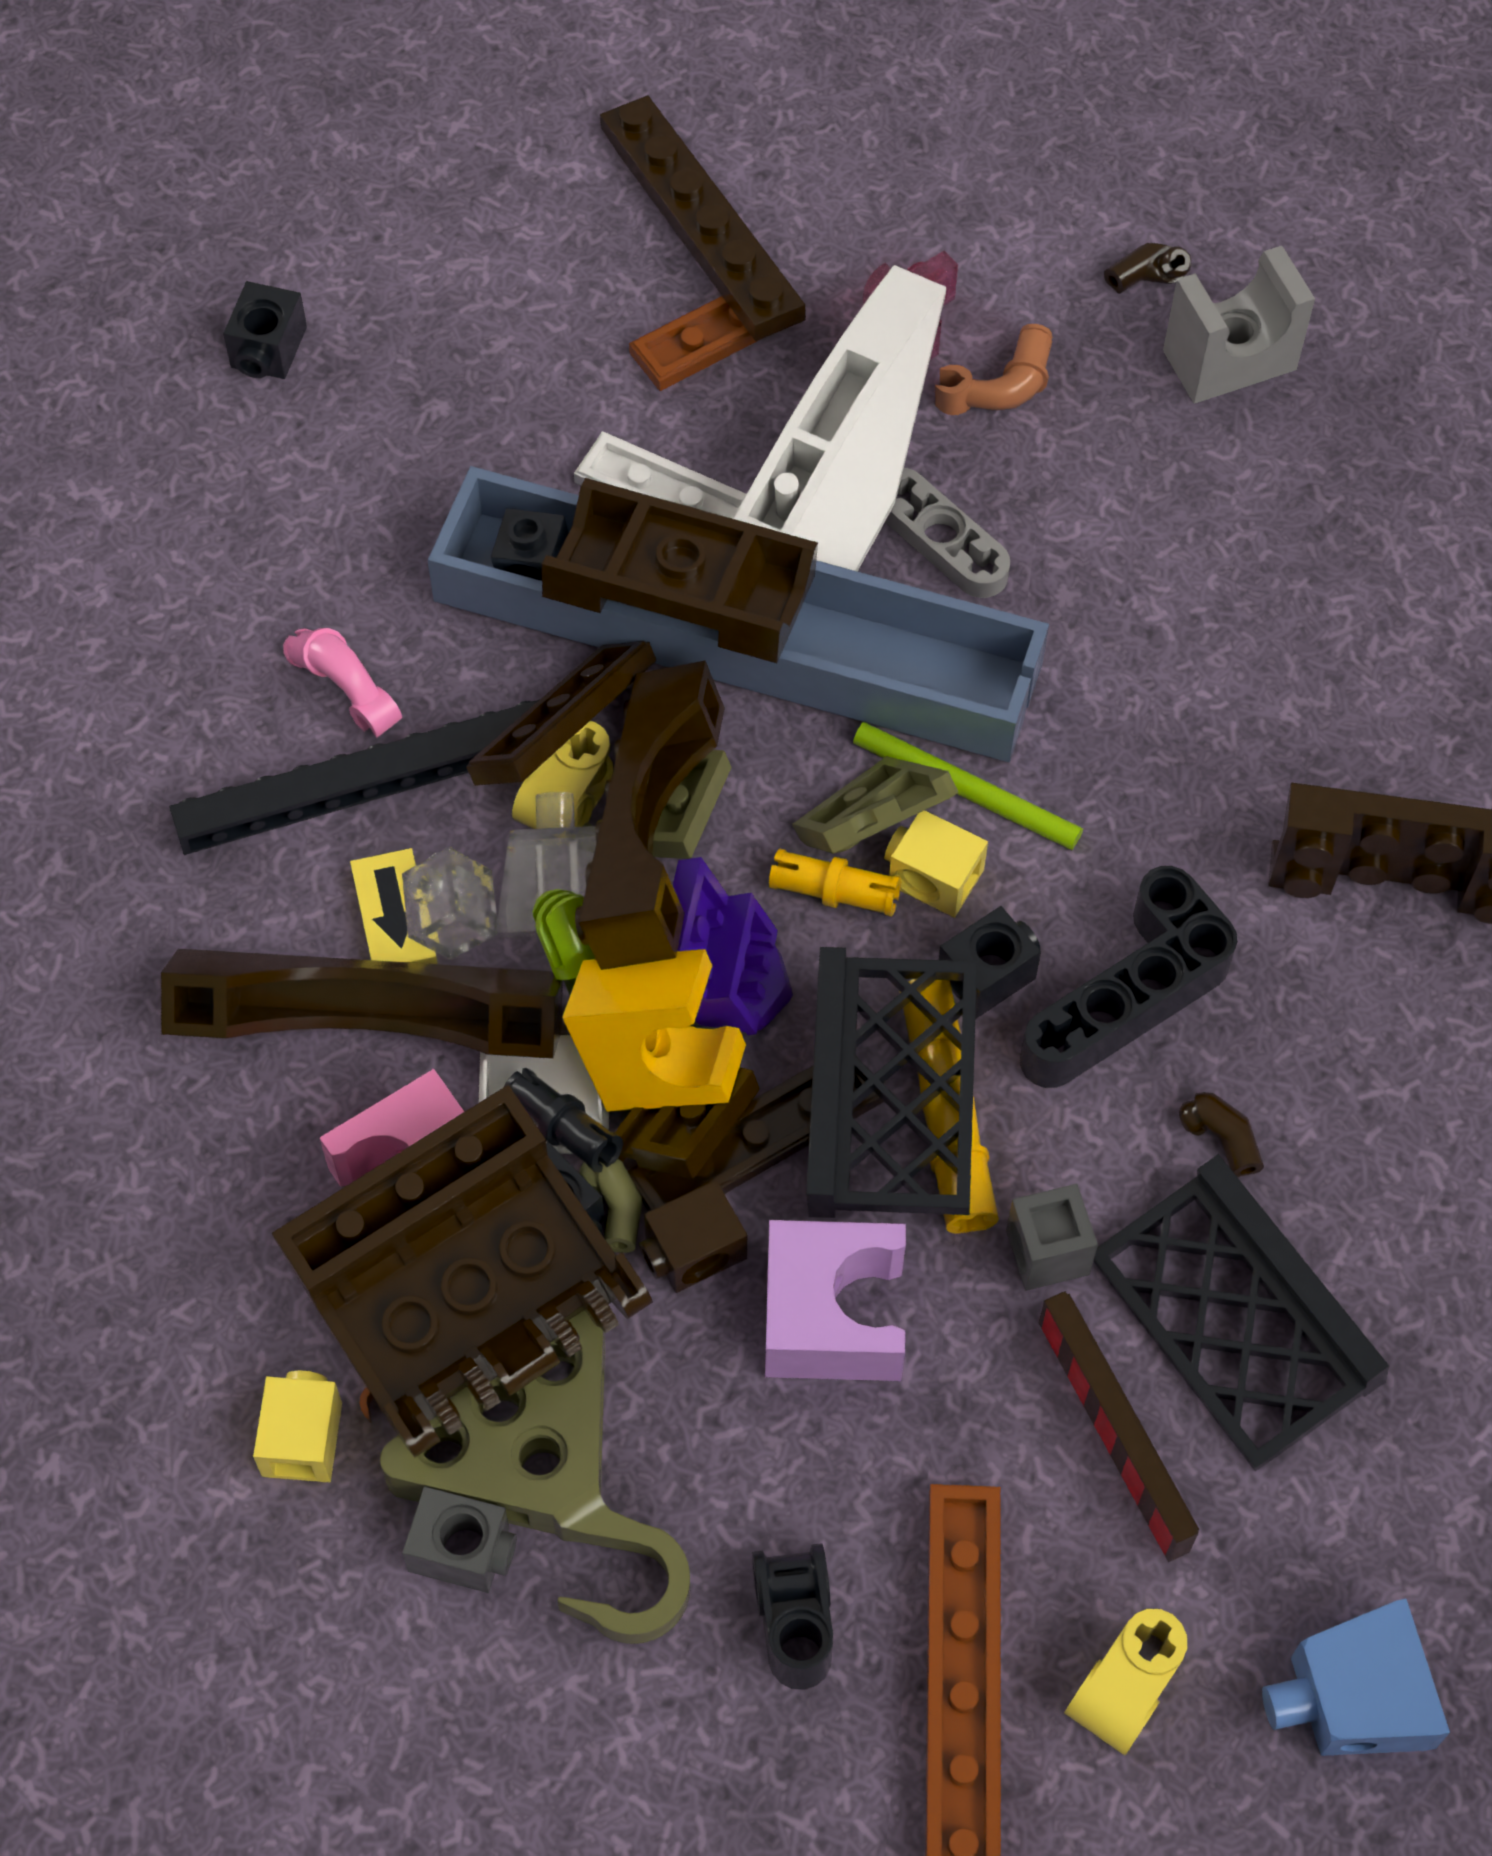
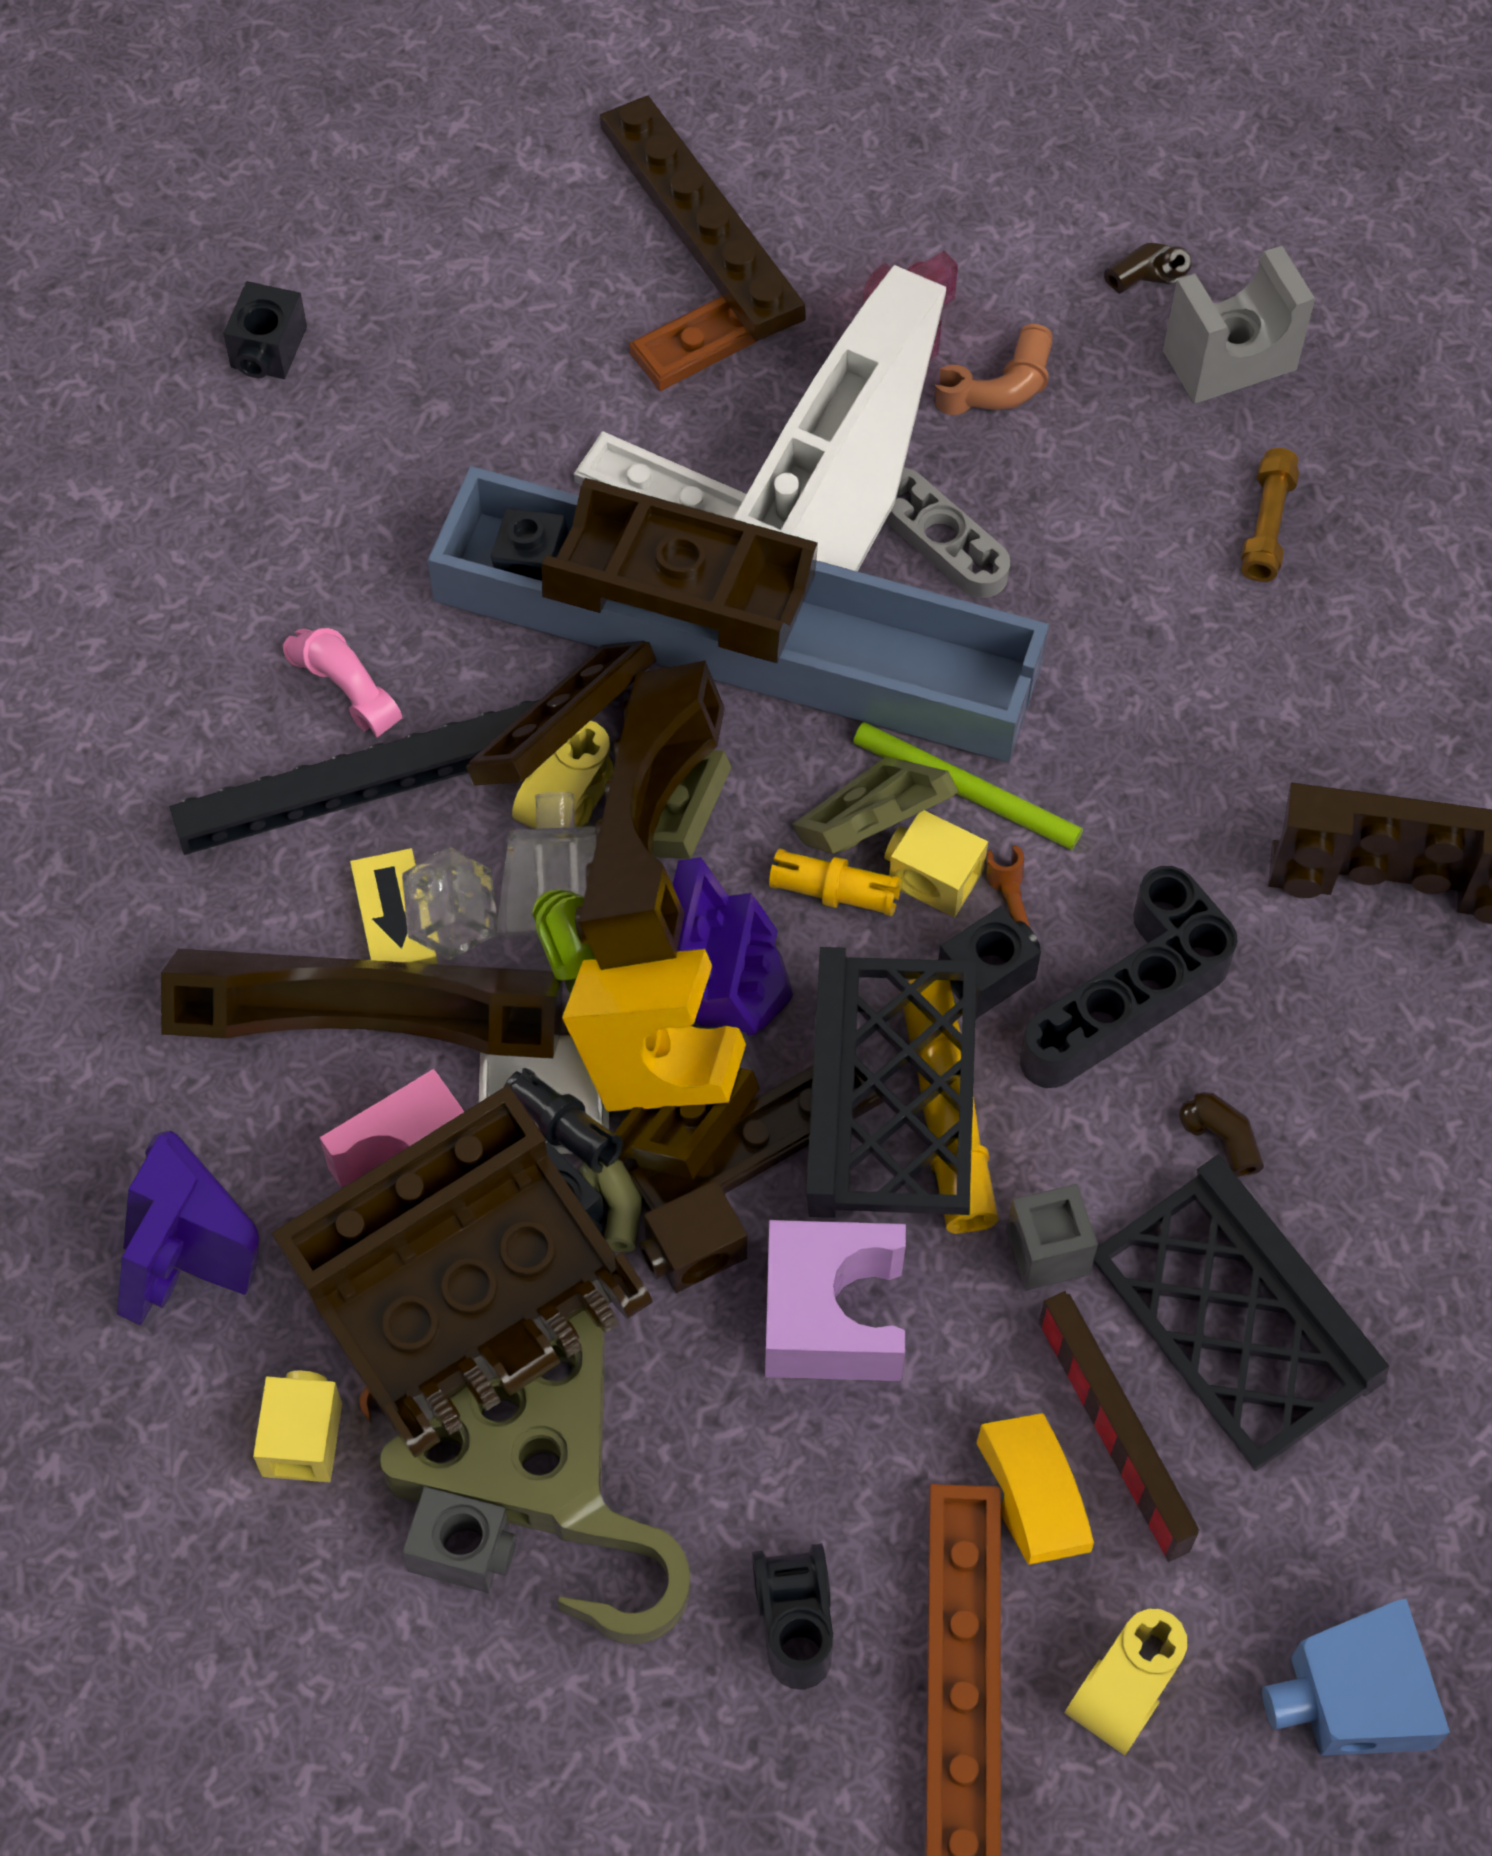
(181, 1221): none -> dark purple piece
(1008, 881): none -> dark orange hand
(1038, 1488): none -> yellow slope
(1263, 554): none -> pearl gold bar

